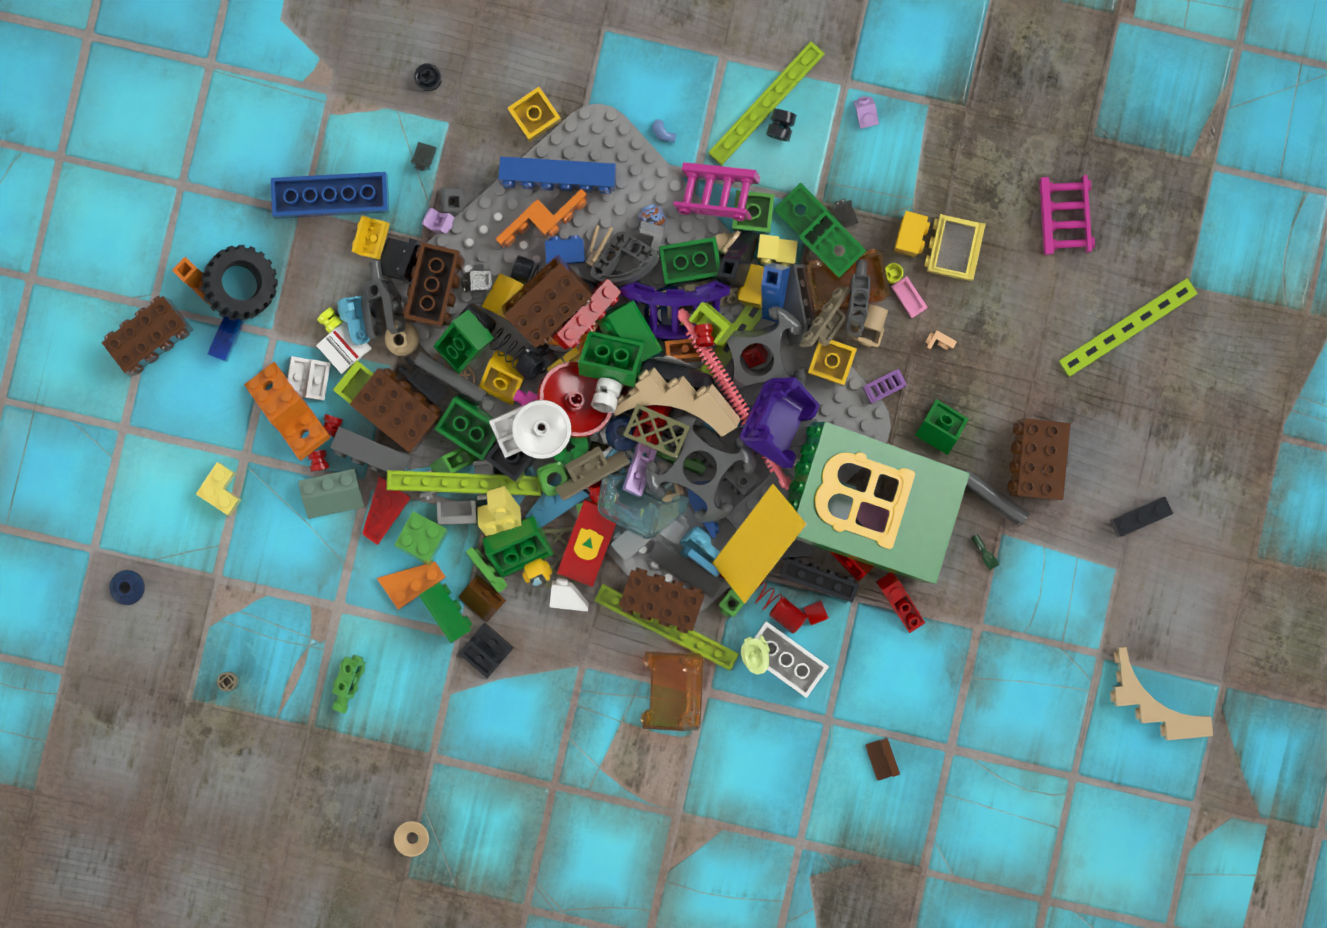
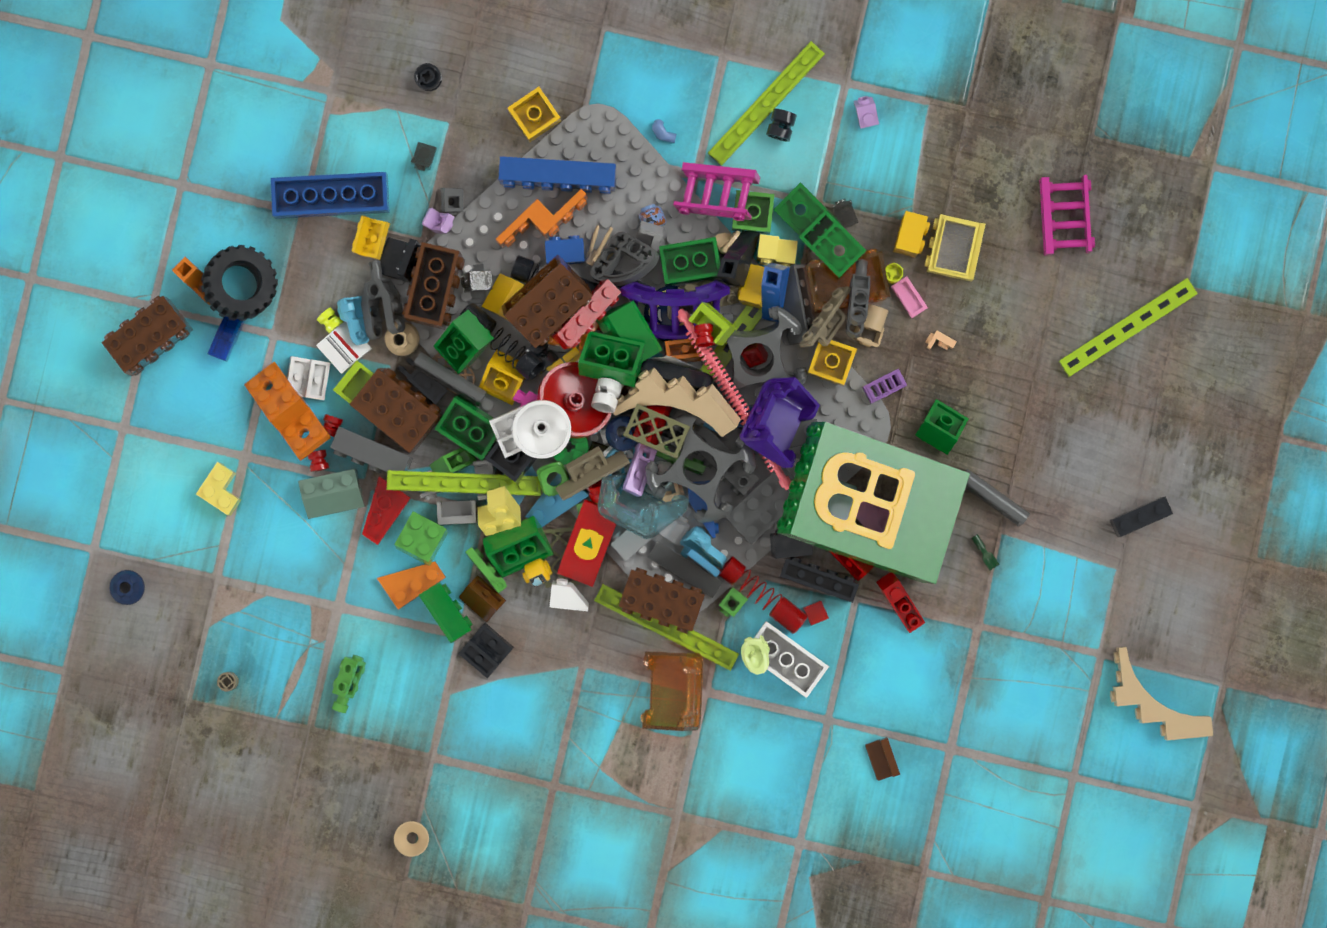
(759, 543): yellow sticker -> none
(1039, 459): reddish brown brick -> none

